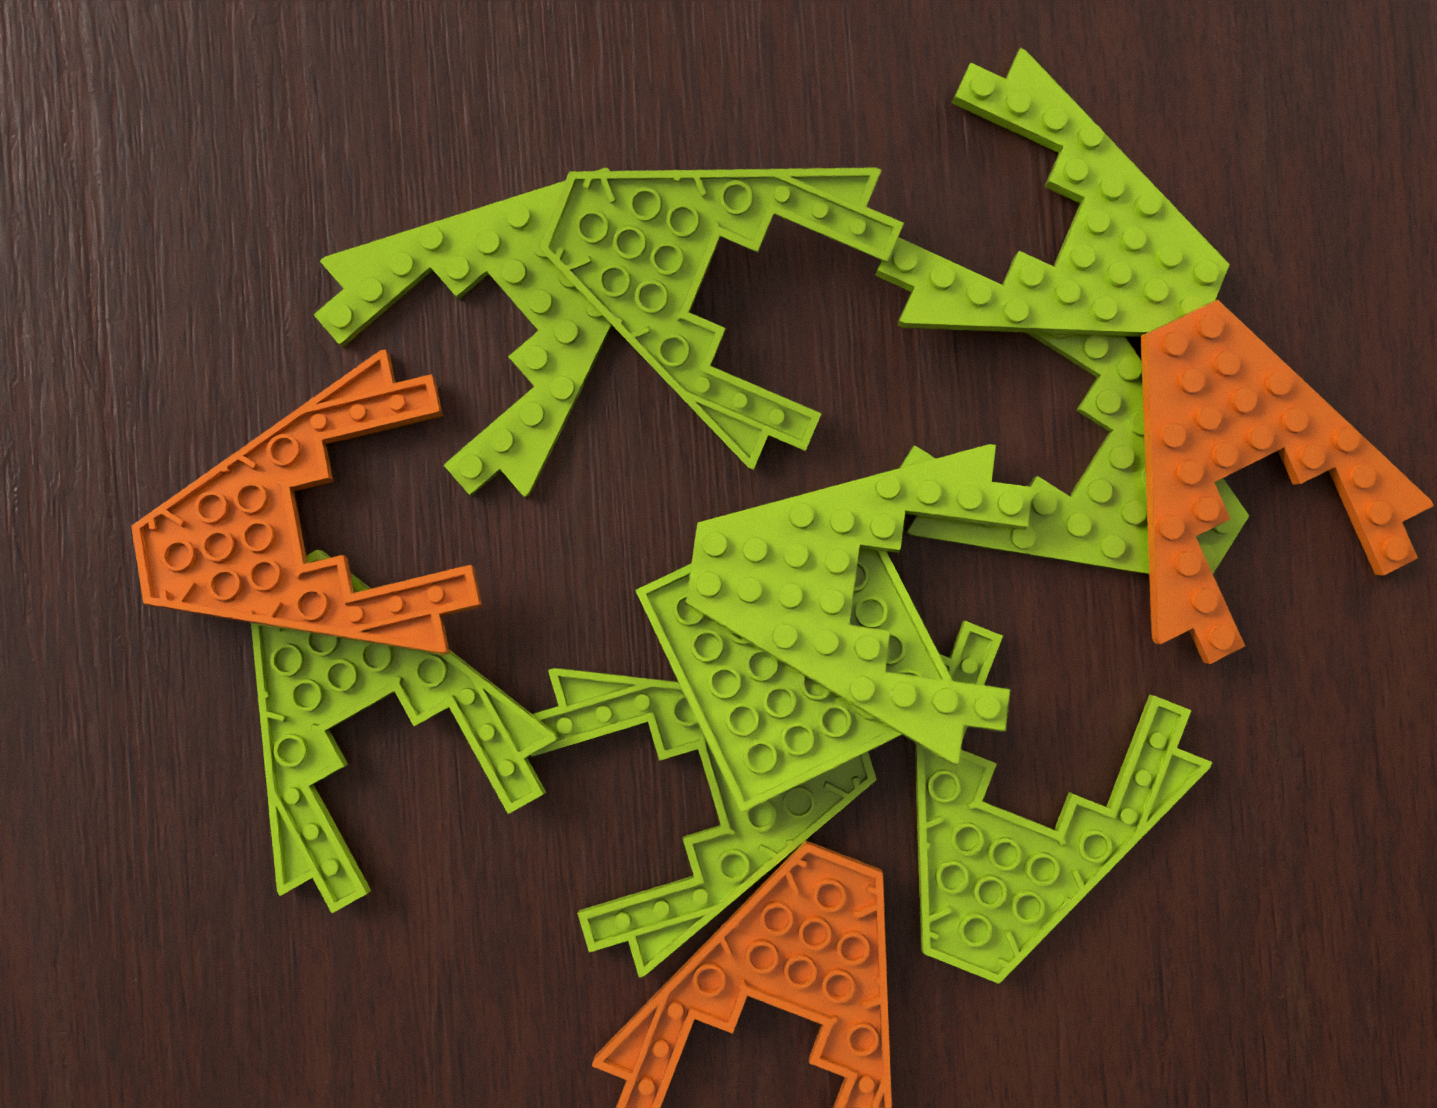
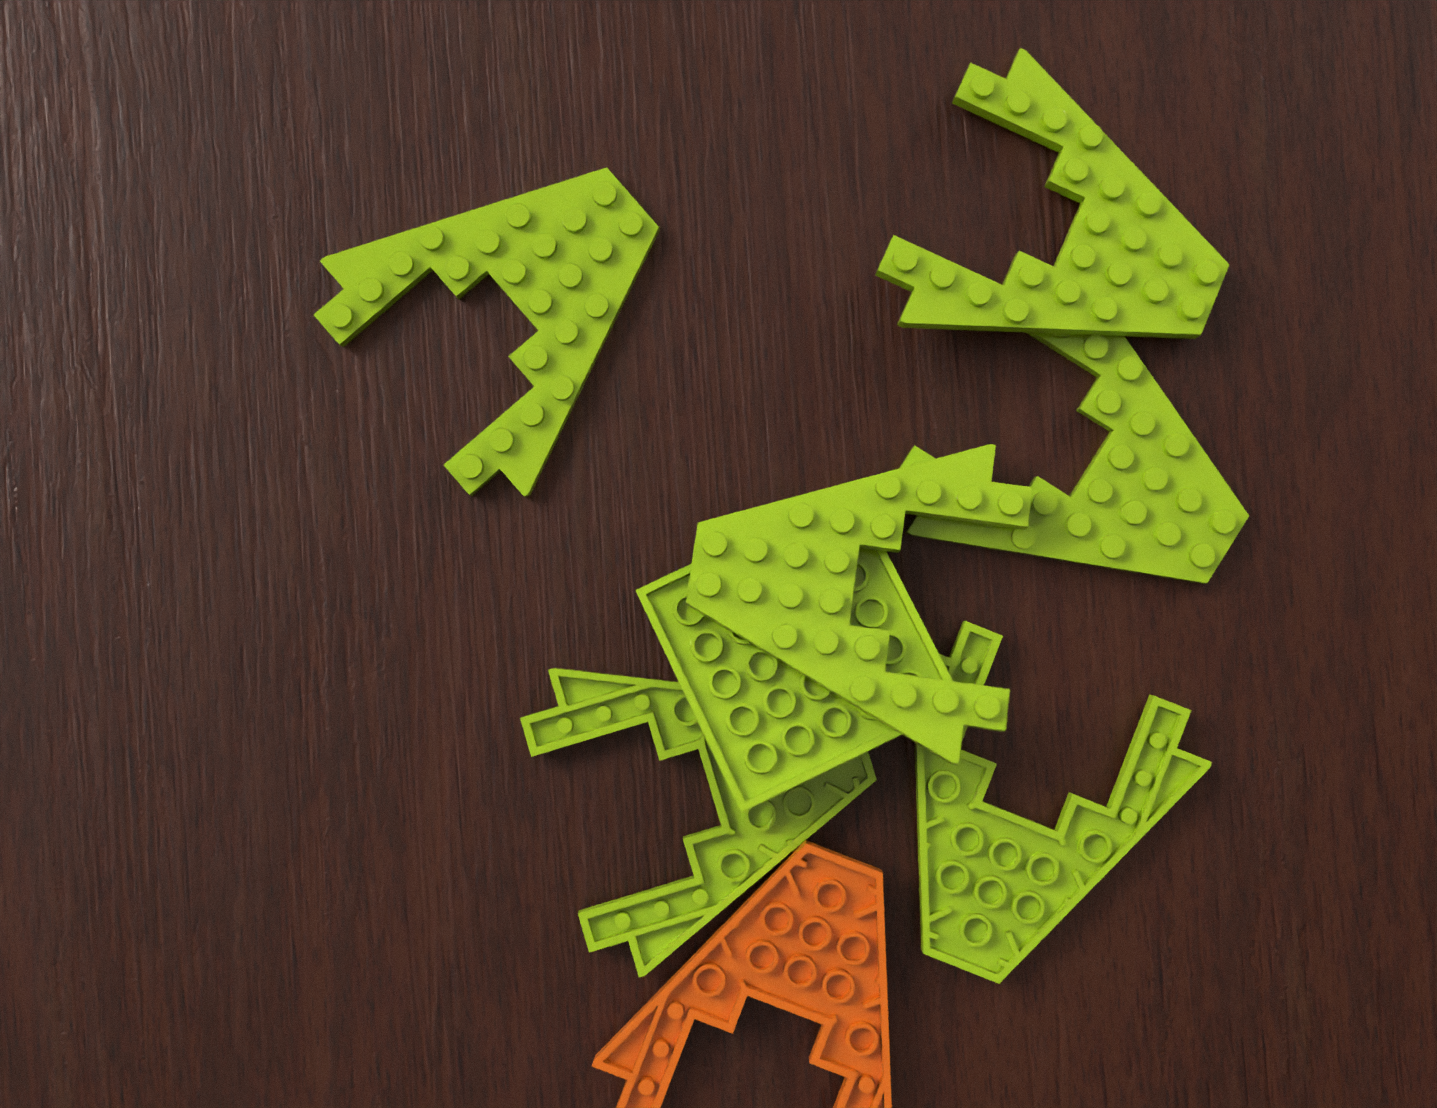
(237, 541): orange wing -> none
(321, 681): lime wing -> none
(644, 246): lime wing -> none
(1215, 407): orange wing -> none

